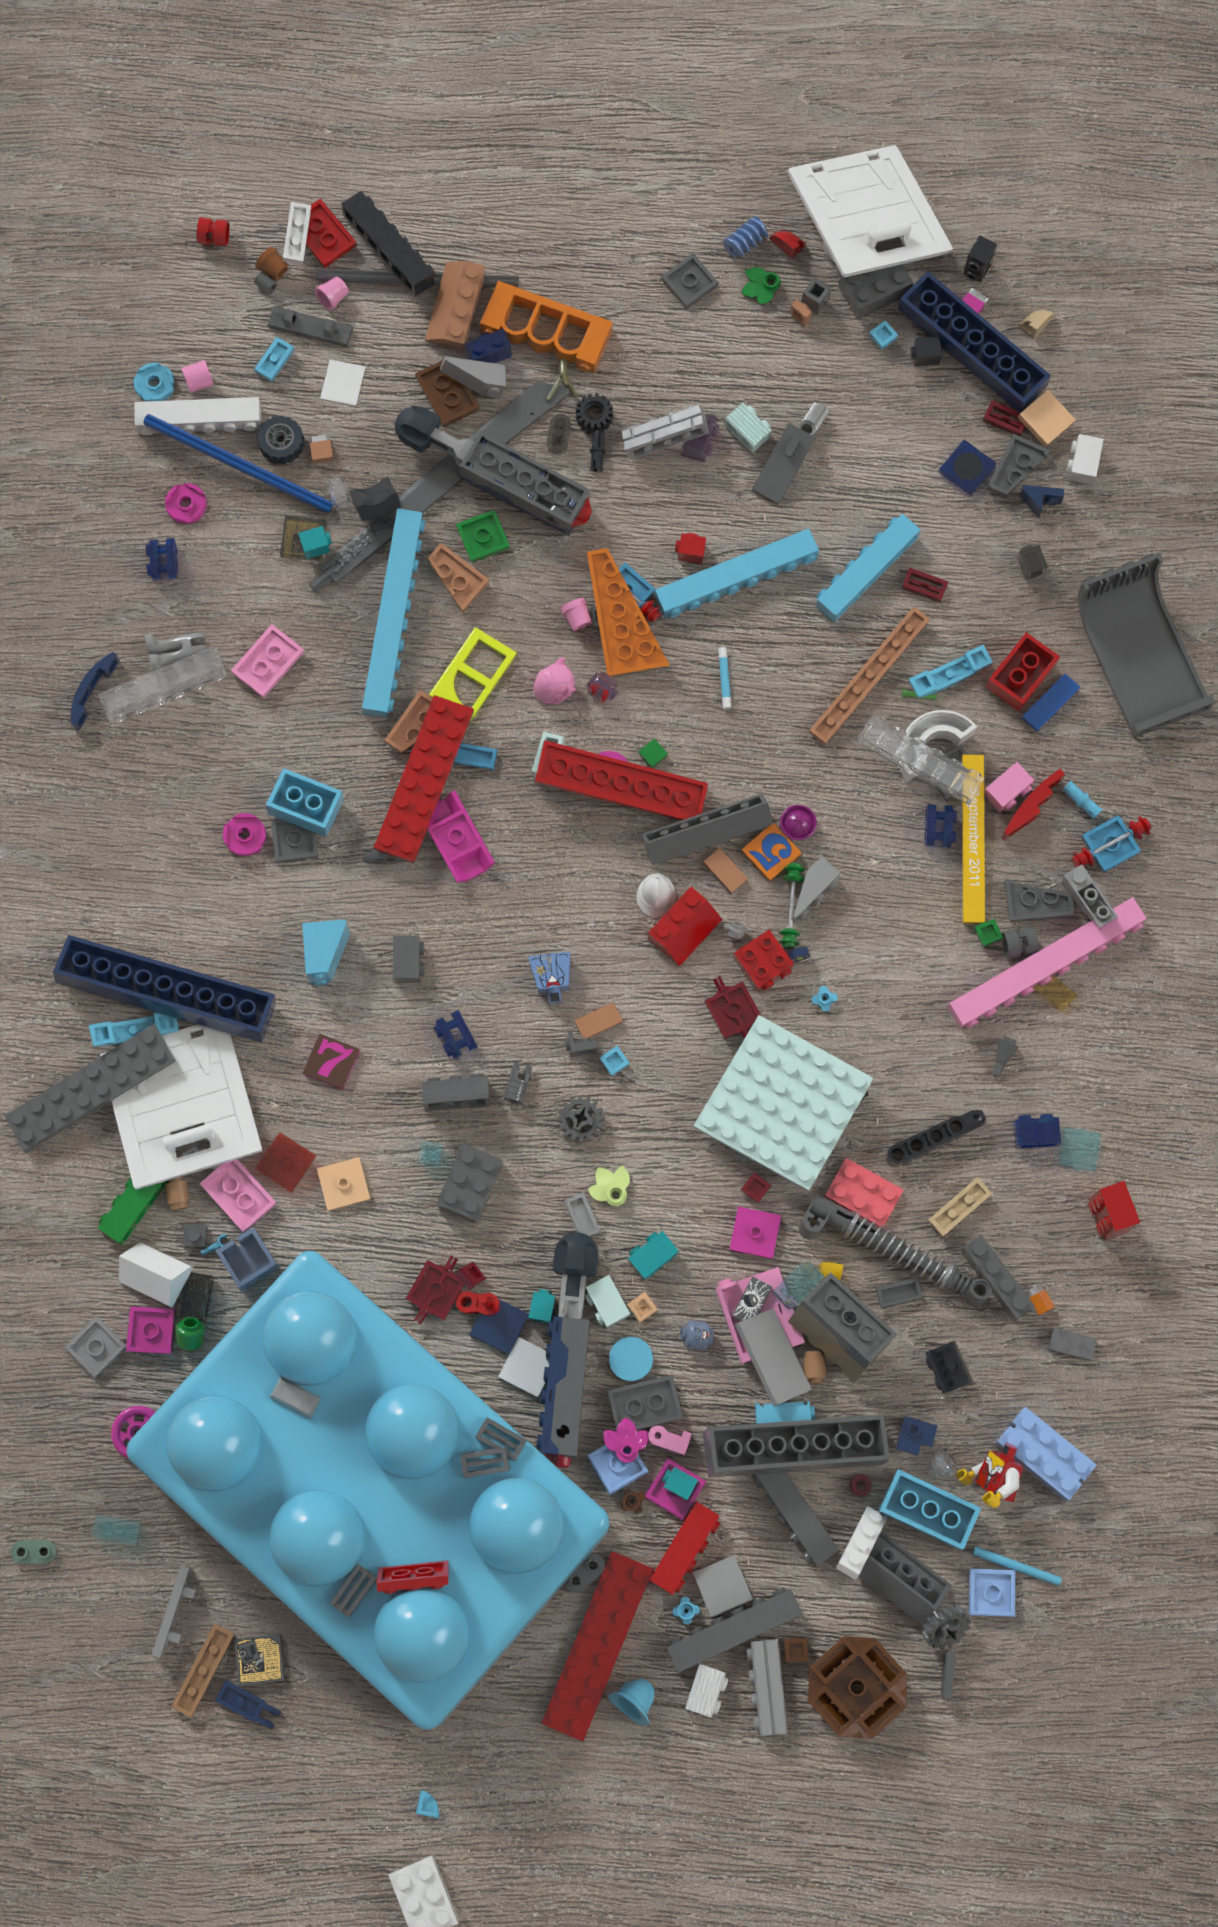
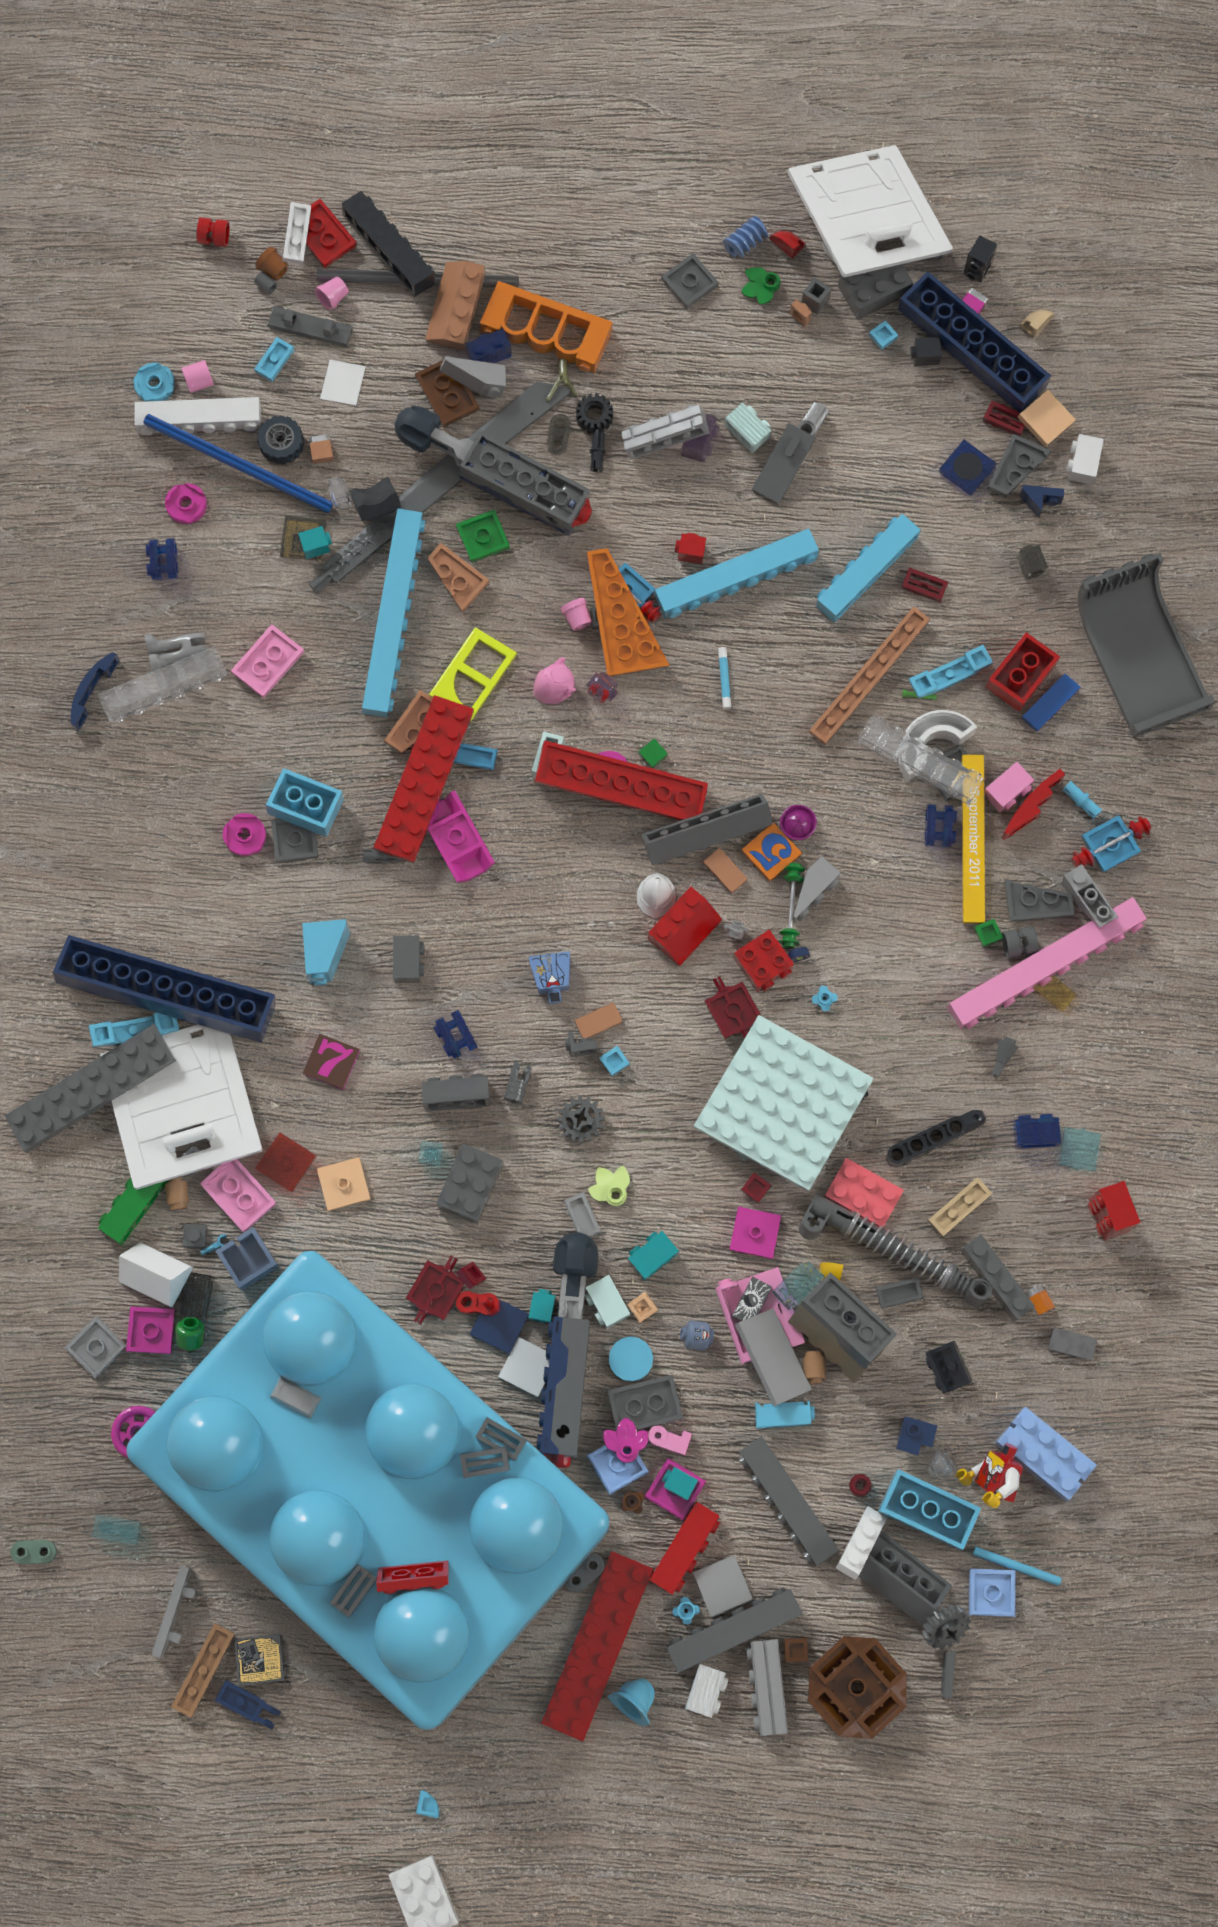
(795, 1446): dark grey brick -> none

